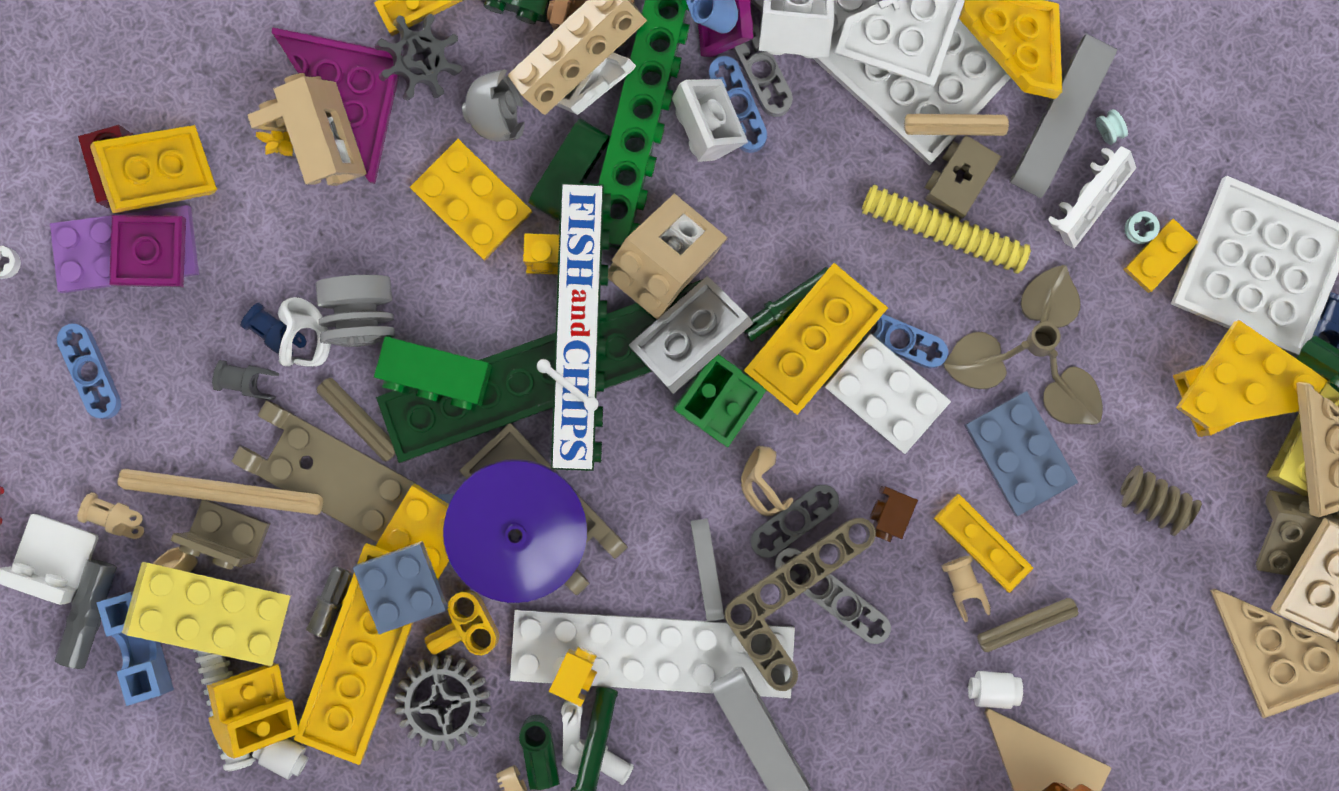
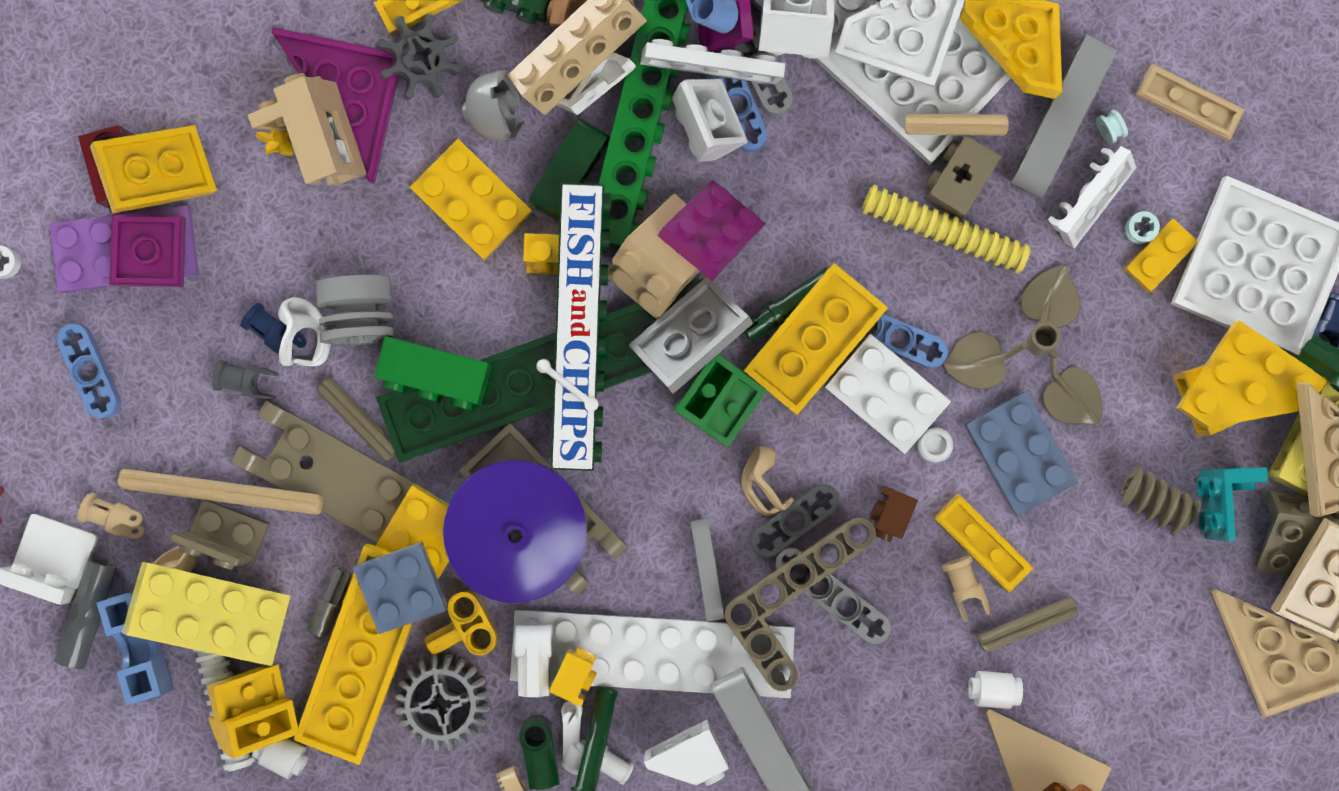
(533, 652): none -> white piece
(689, 756): none -> white slope
(711, 230): none -> magenta plate
(724, 64): none -> white plate
(935, 445): none -> white tile
(1189, 102): none -> tan tile
(1217, 489): none -> teal bracket

